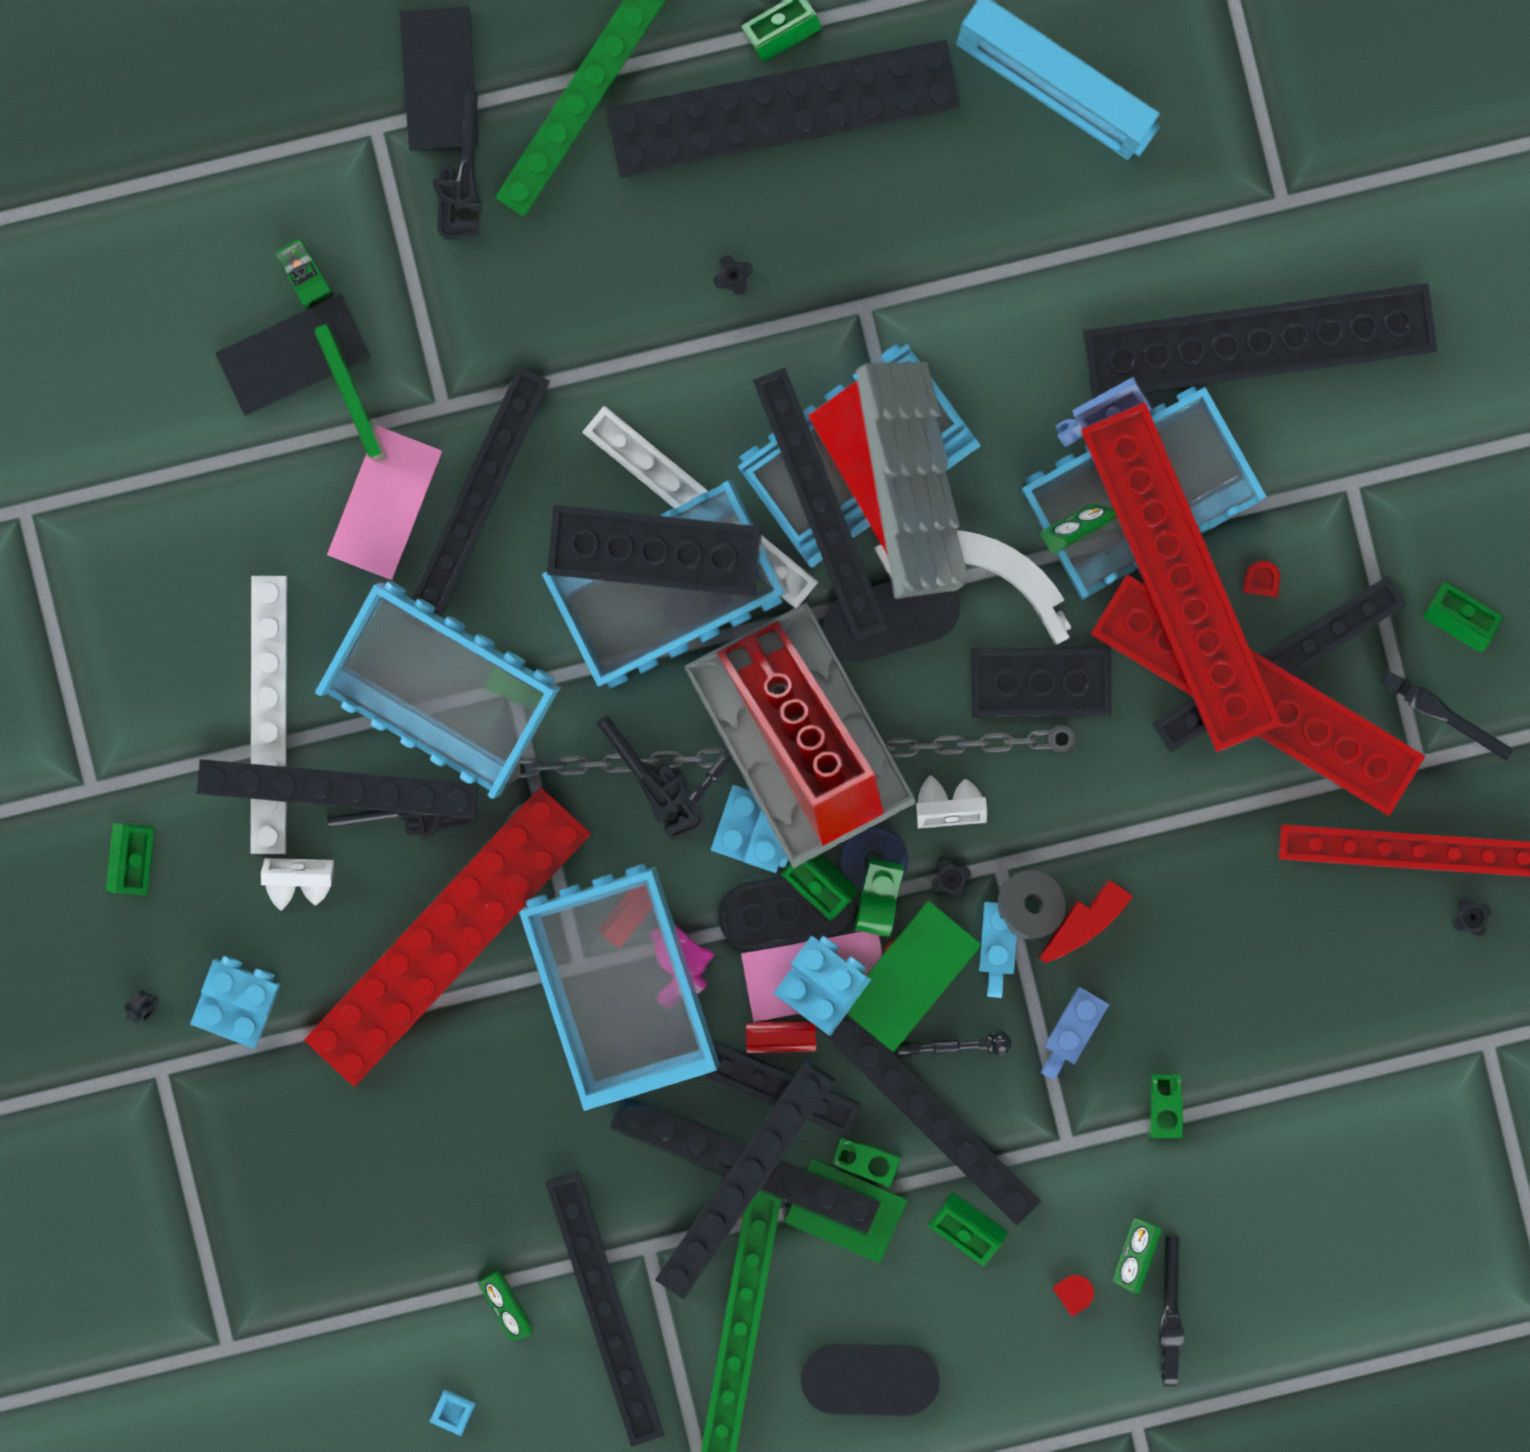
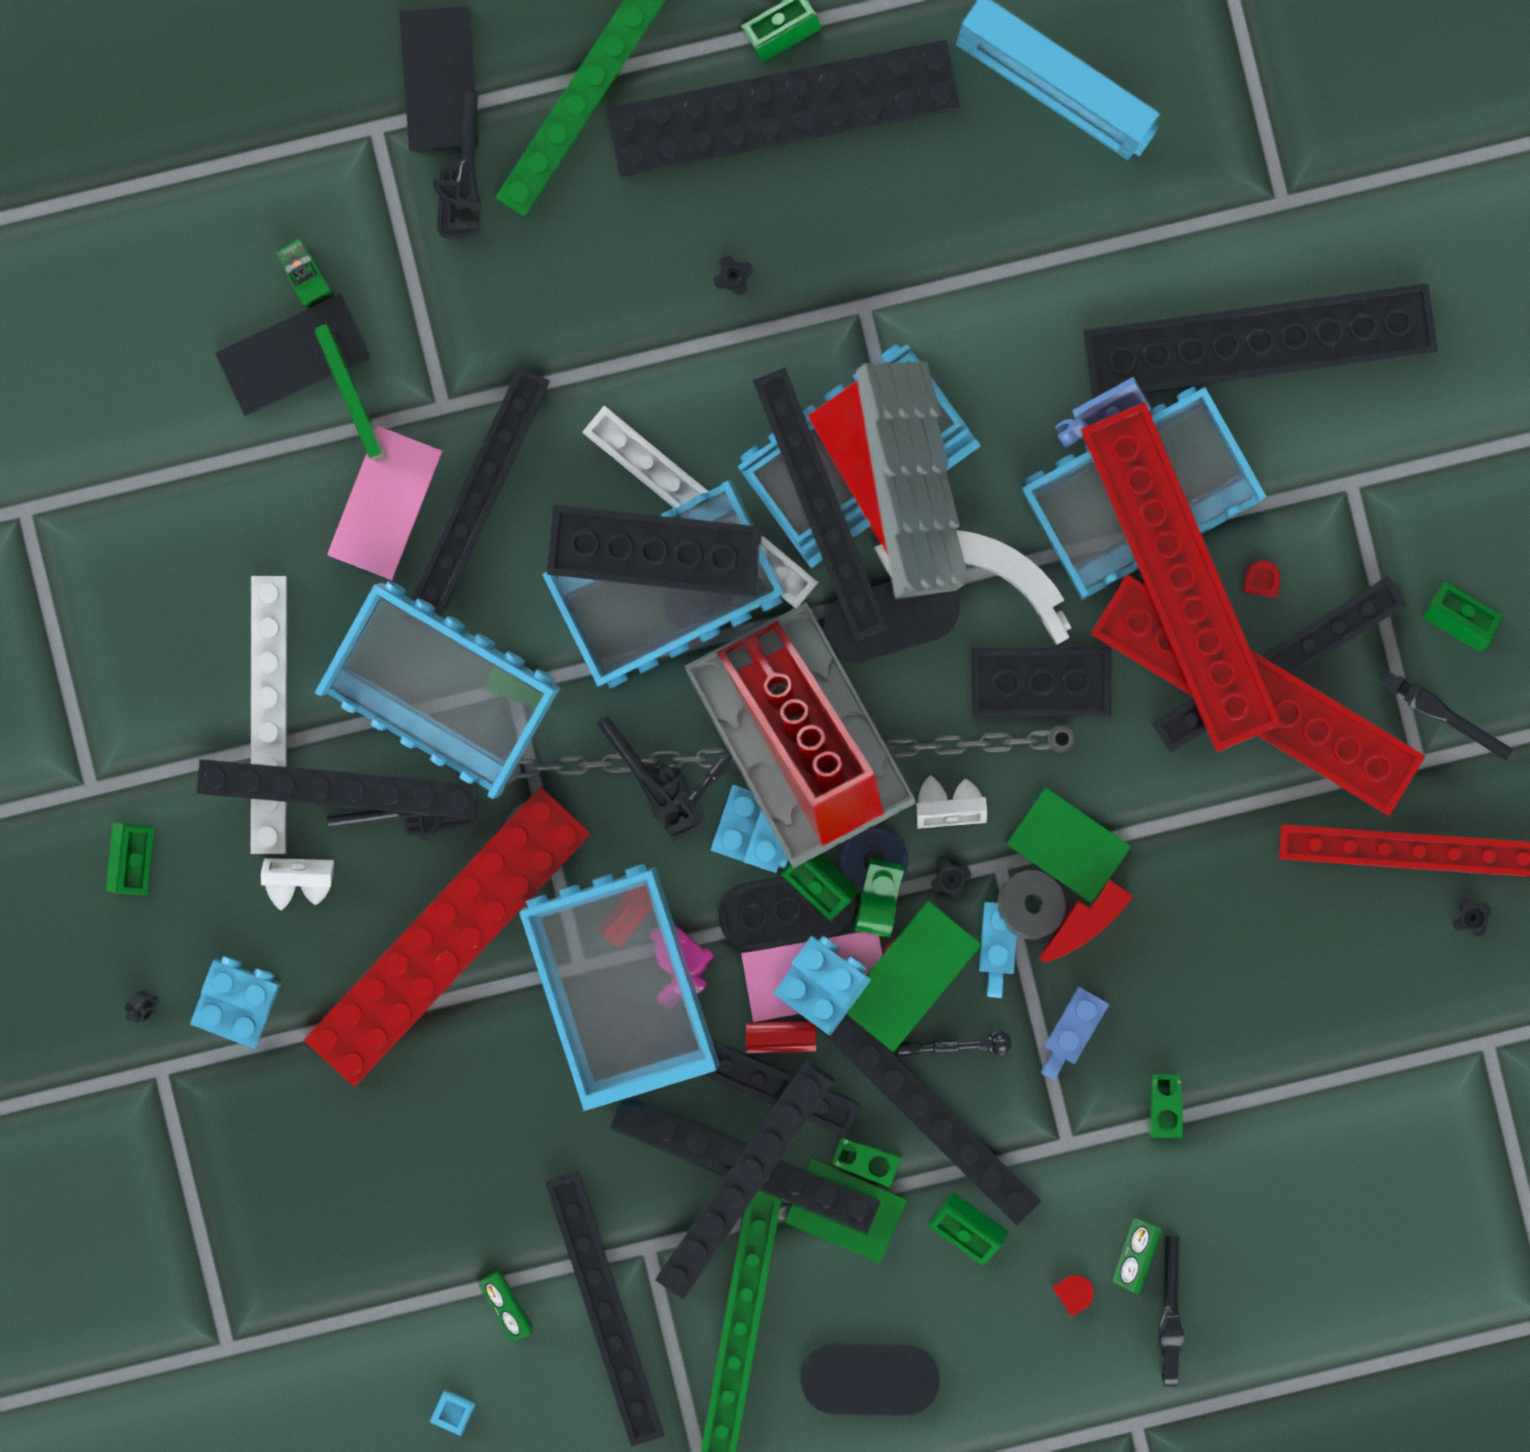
(1068, 845): none -> green tile
(1076, 526): green slope -> none

